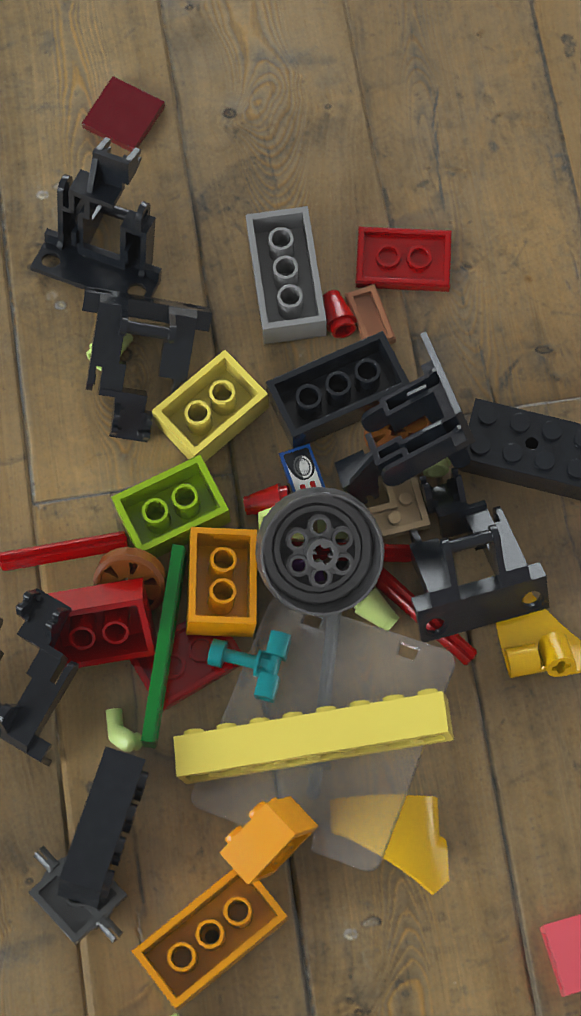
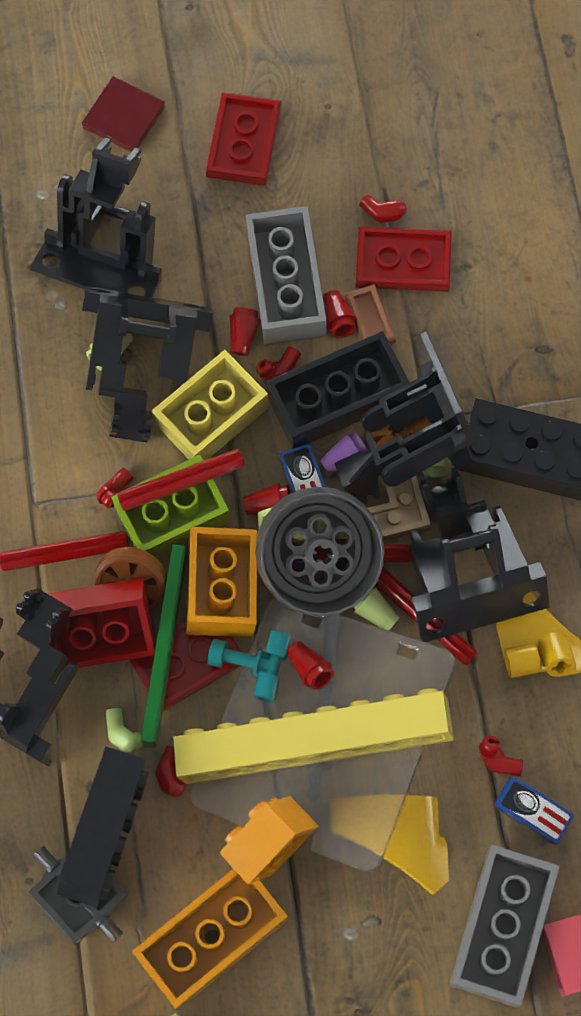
(113, 487): none -> red arm
(166, 774): none -> red arm
(181, 479): none -> red axle
(243, 139): none -> red tile
(243, 329): none -> red cone
(268, 370): none -> red arm
(310, 666): none -> red cone
(345, 447): none -> medium lavender cone
(384, 211): none -> red arm
(496, 760): none -> red arm
(504, 926): none -> light grey brick
(534, 810): none -> slope

